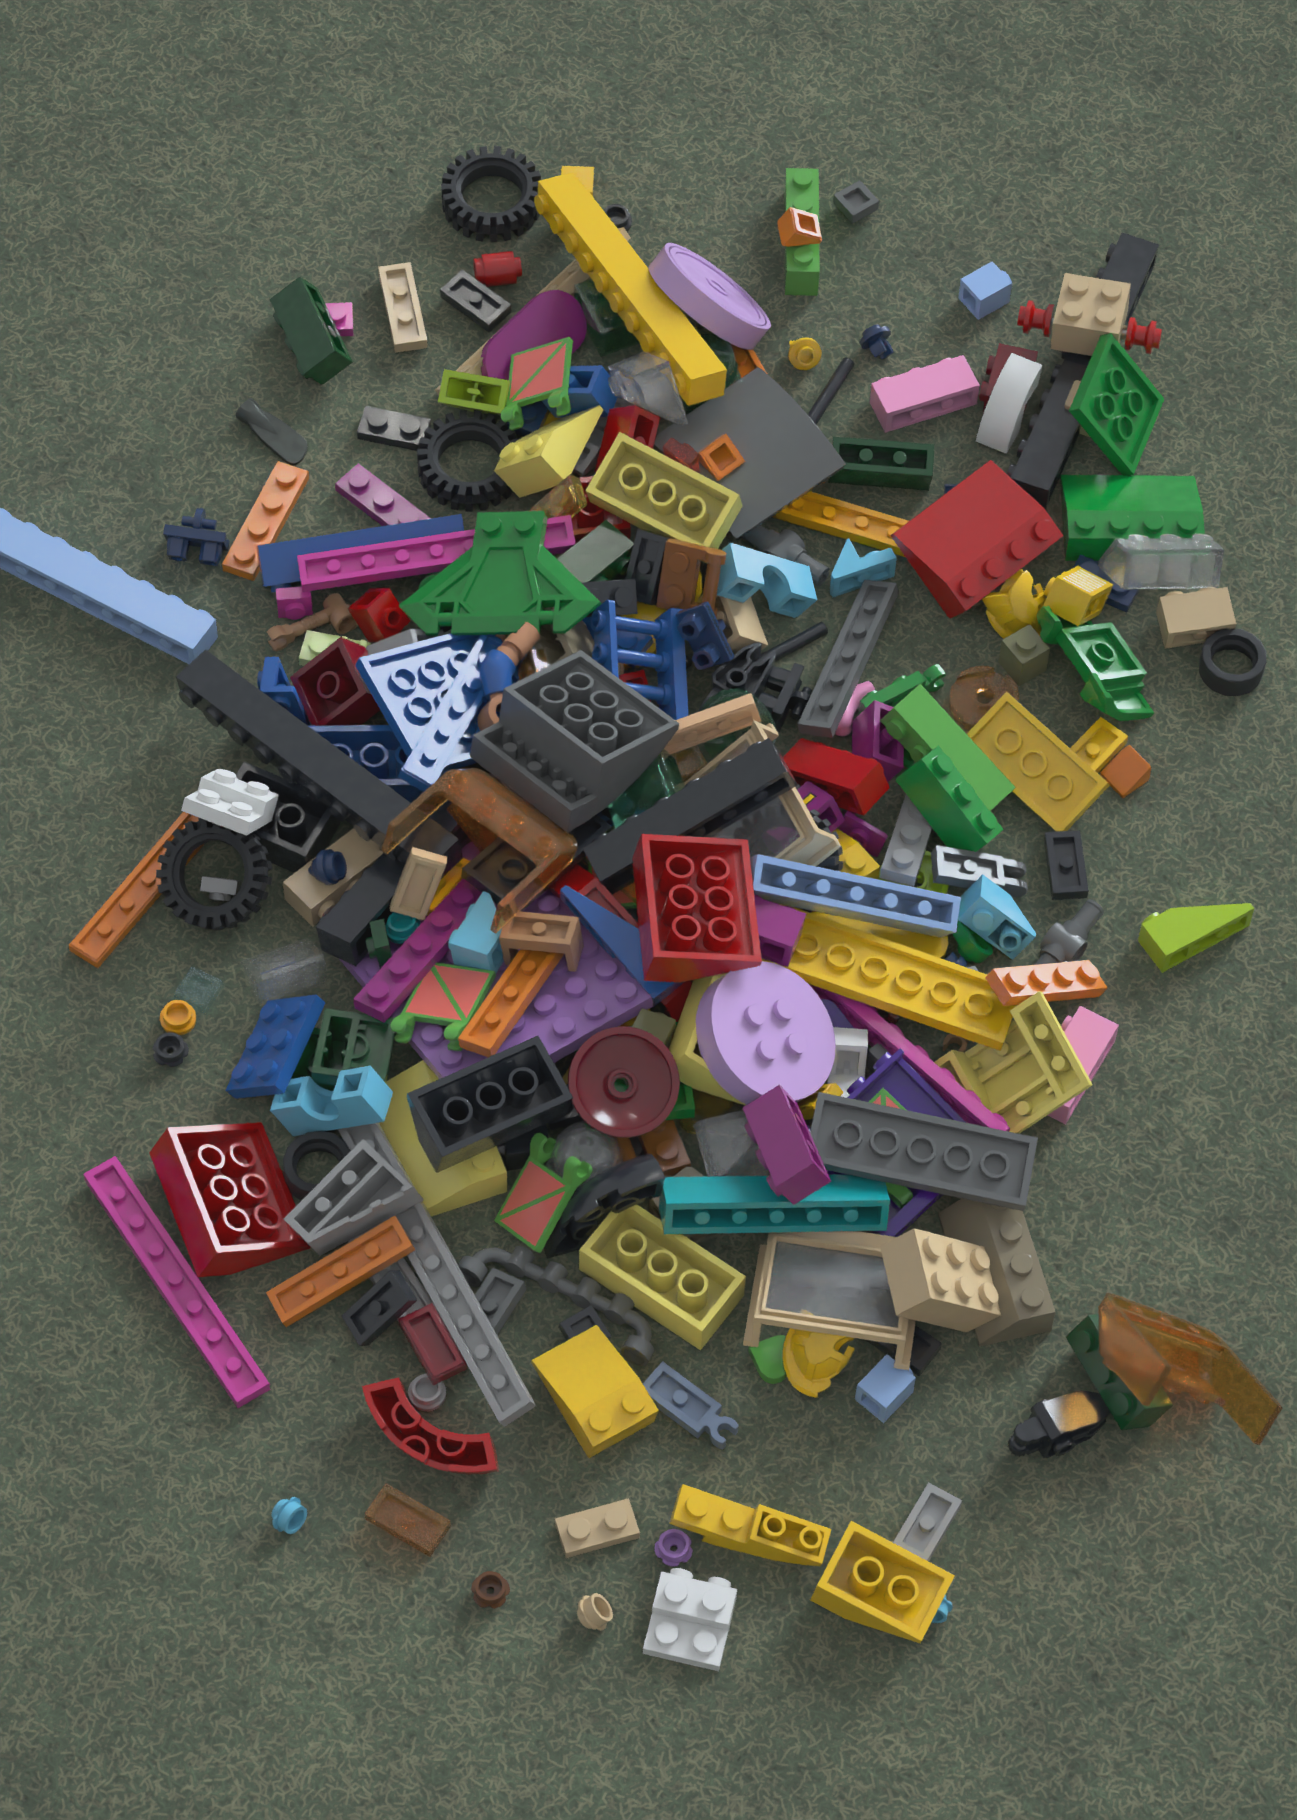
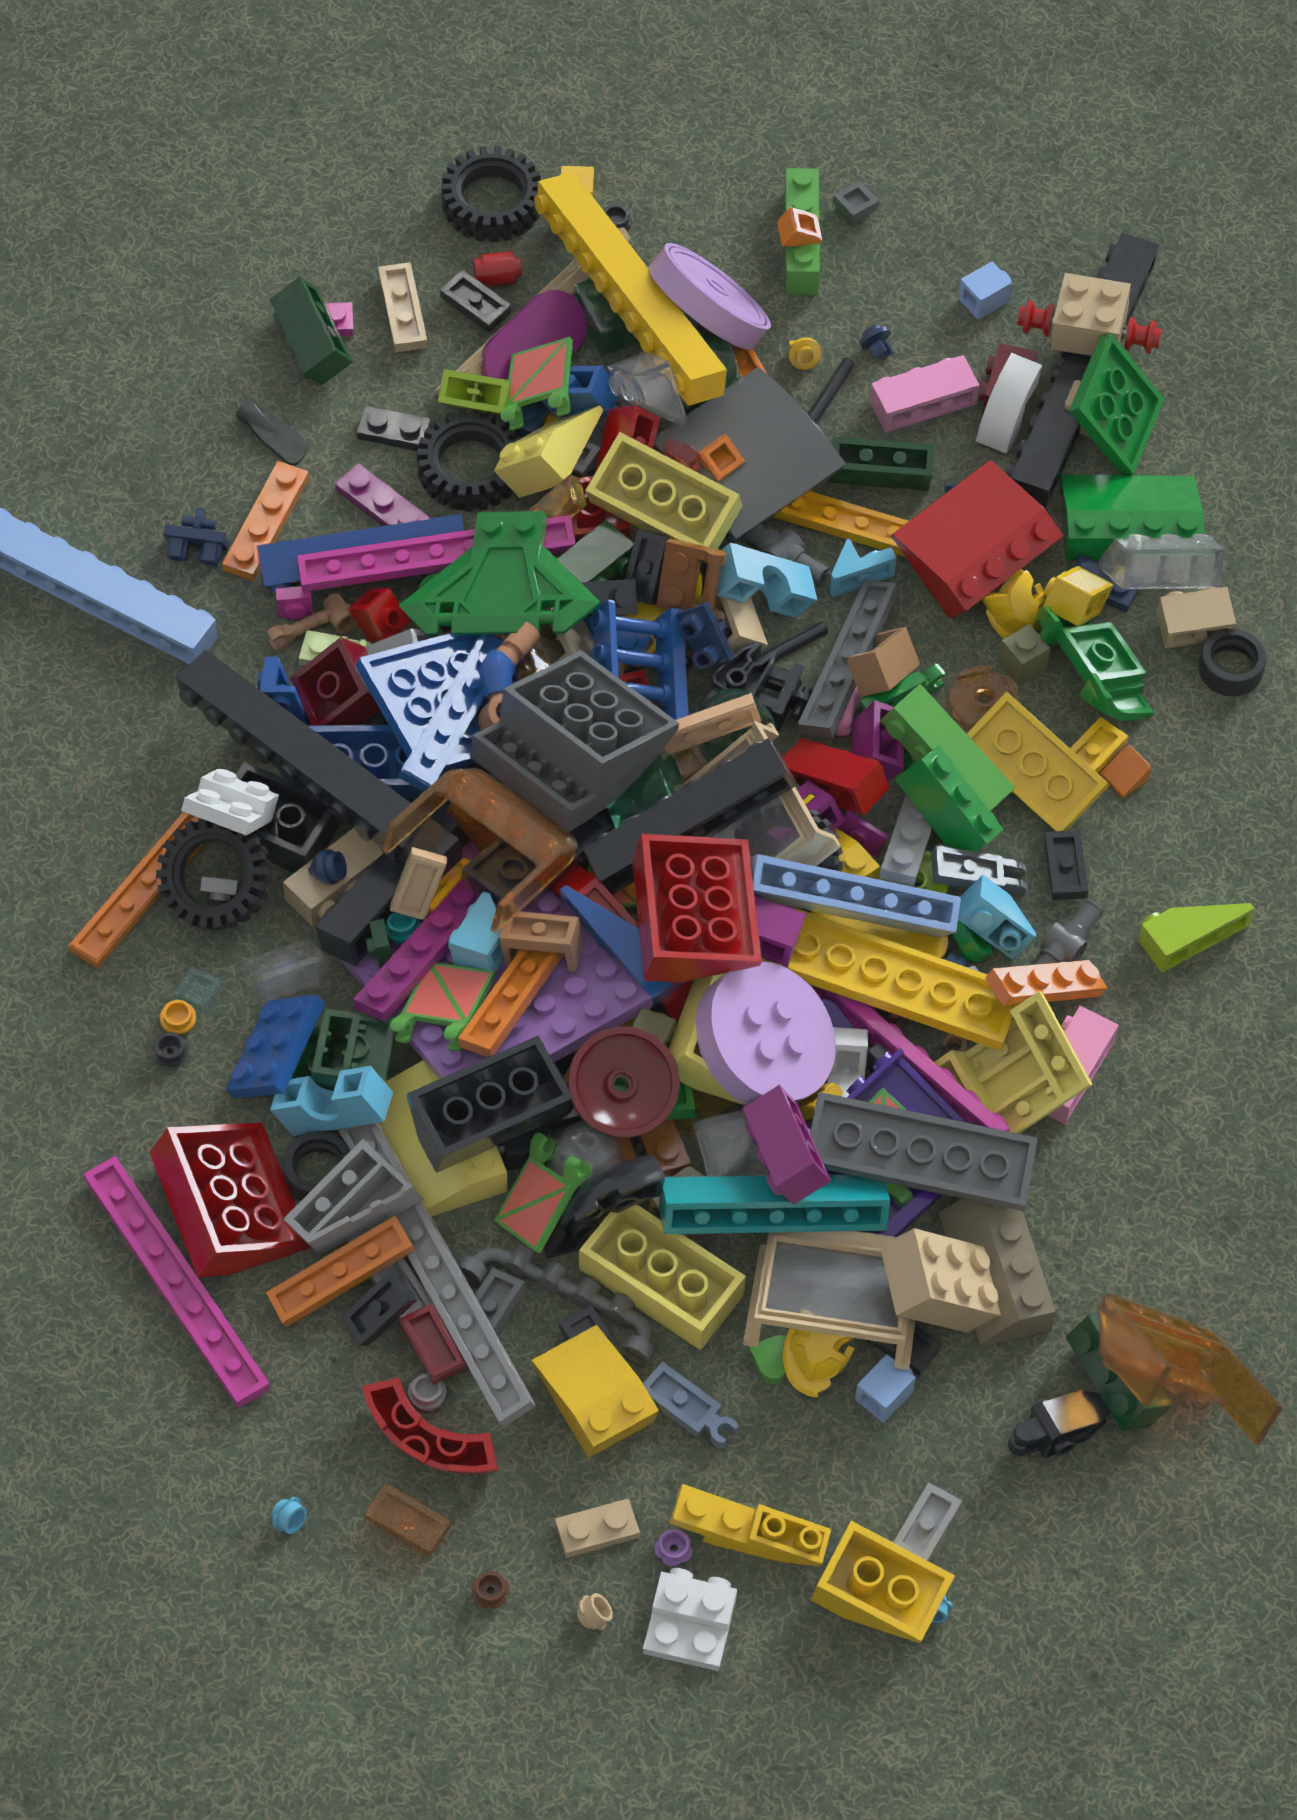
(884, 665): none -> medium nougat panel

